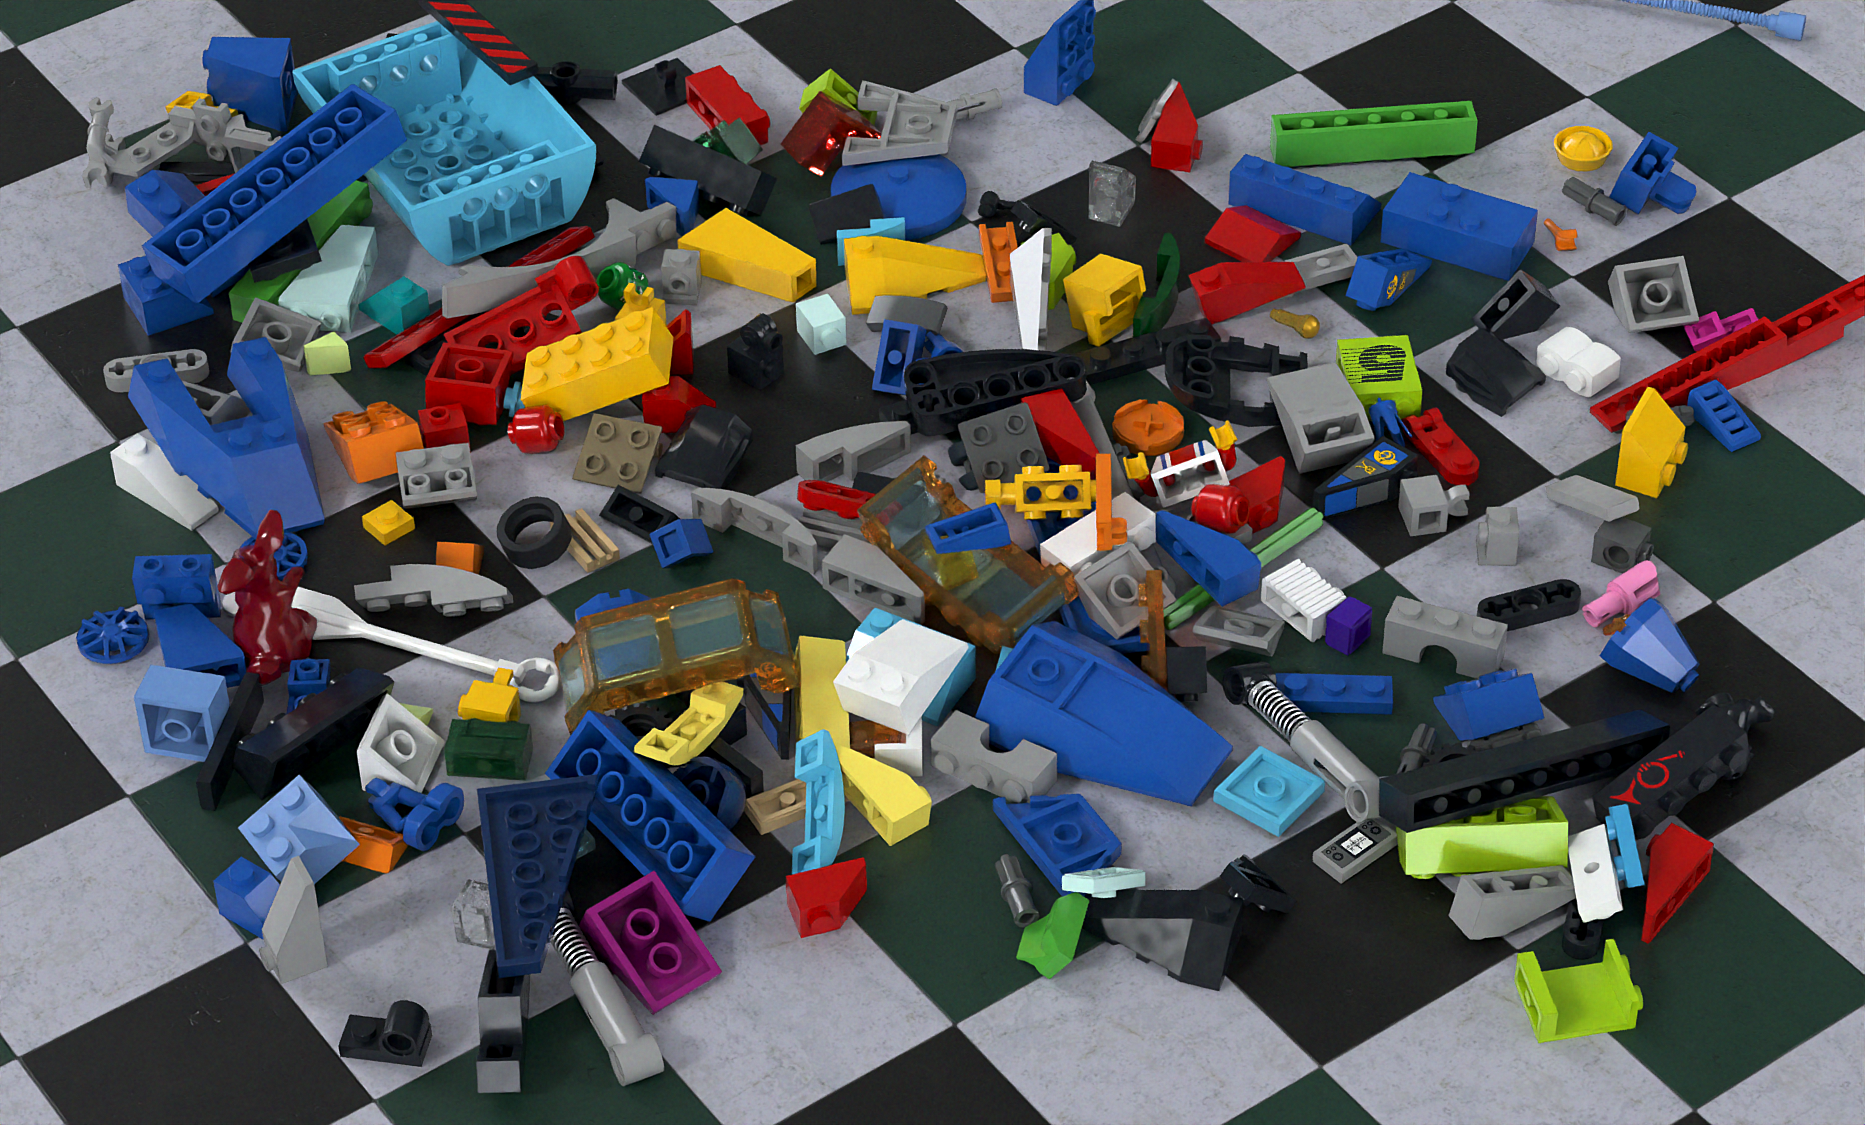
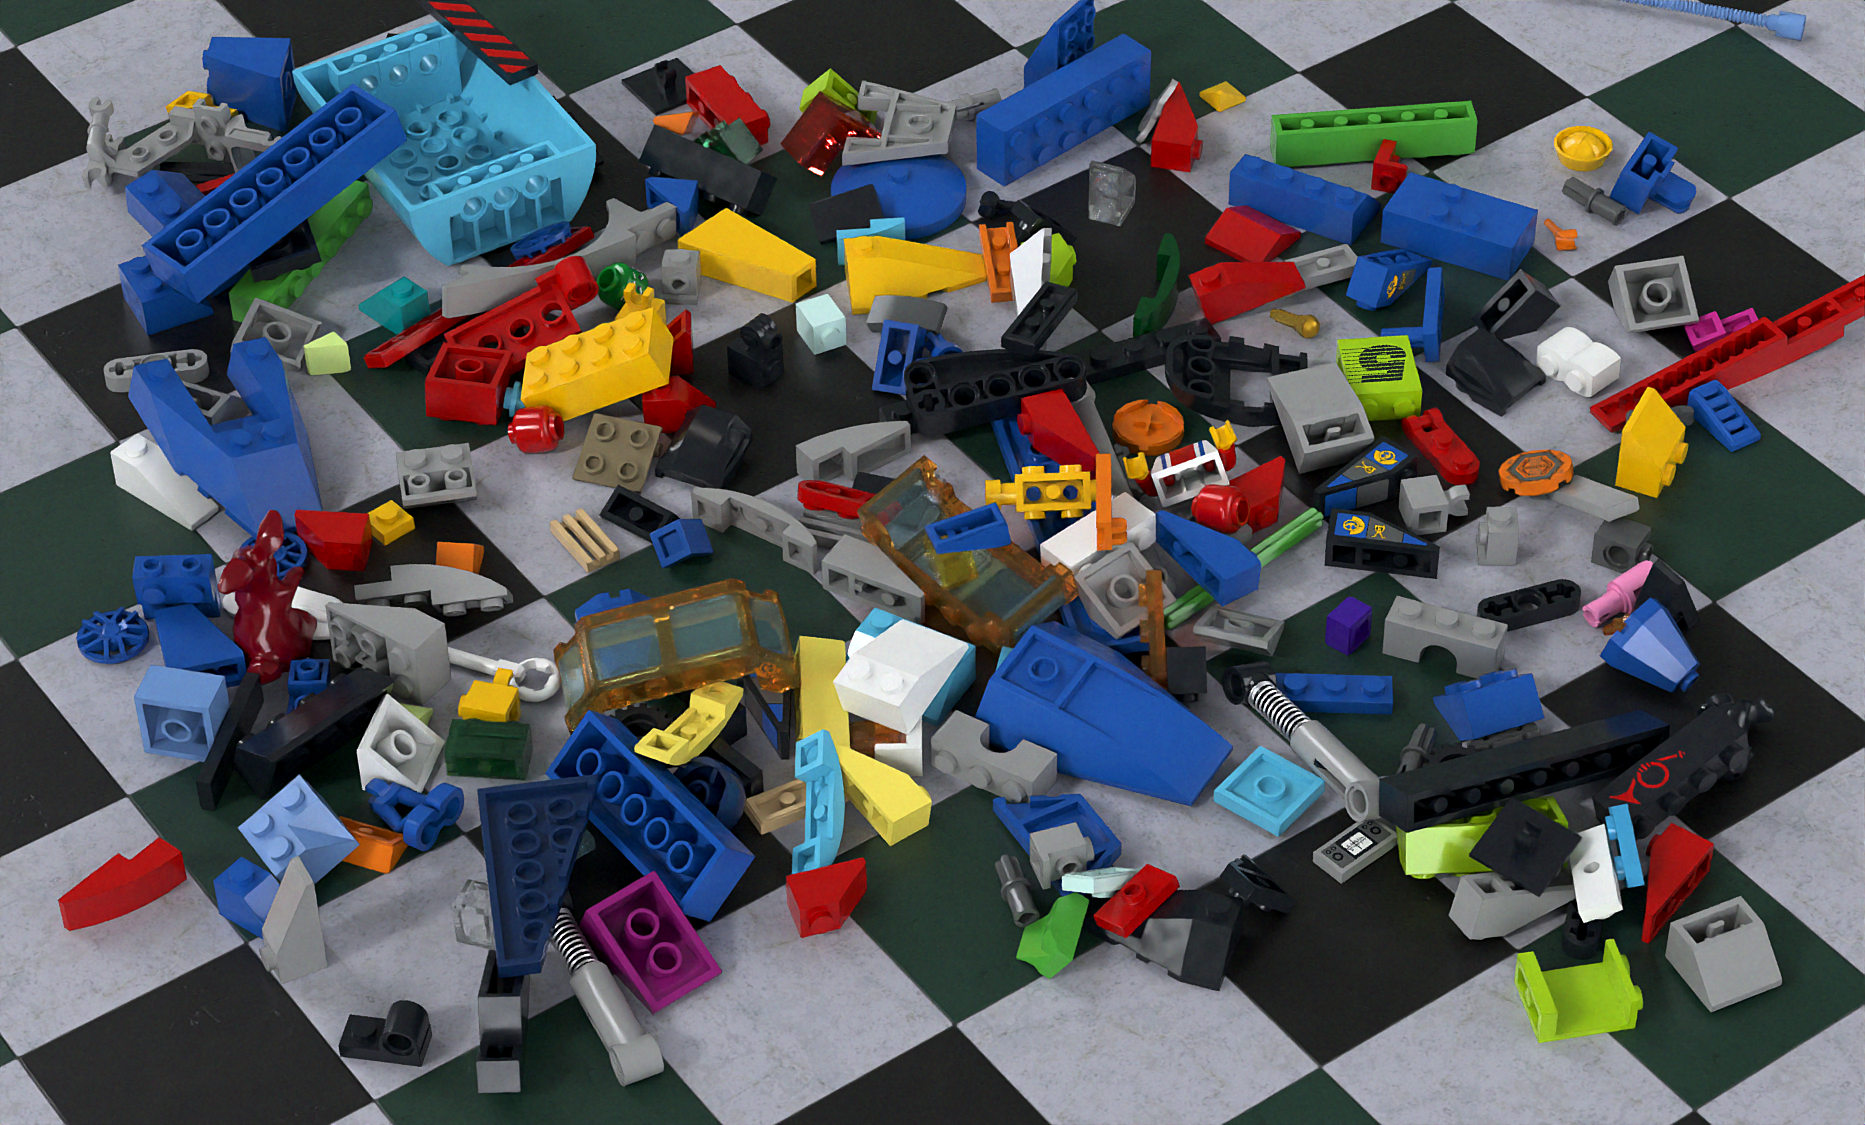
(123, 885): none -> red slope
(336, 285): light aqua slope -> none
(336, 538): none -> red slope
(371, 438): orange slope -> none
(392, 643): none -> light grey slope
(443, 426): red brick -> none
(522, 515): black tyre -> none
(541, 240): none -> blue wheel
(571, 83): black piece -> none
(678, 123): none -> orange slope
(997, 447): dark grey plate -> none
(1039, 318): none -> black tile
(1059, 852): none -> light grey brick
(1063, 109): none -> blue brick
(1104, 297): yellow plate -> none
(1136, 900): none -> red plate
(1222, 96): none -> yellow slope
(1301, 598): white brick -> none
(1375, 545): none -> black slope
(1385, 414): blue piece -> none
(1387, 170): none -> red bracket
(1430, 334): none -> blue piece
(1525, 846): none -> black piece
(1536, 472): none -> orange tile
(1671, 592): none -> black slope
(1723, 954): none -> light grey slope

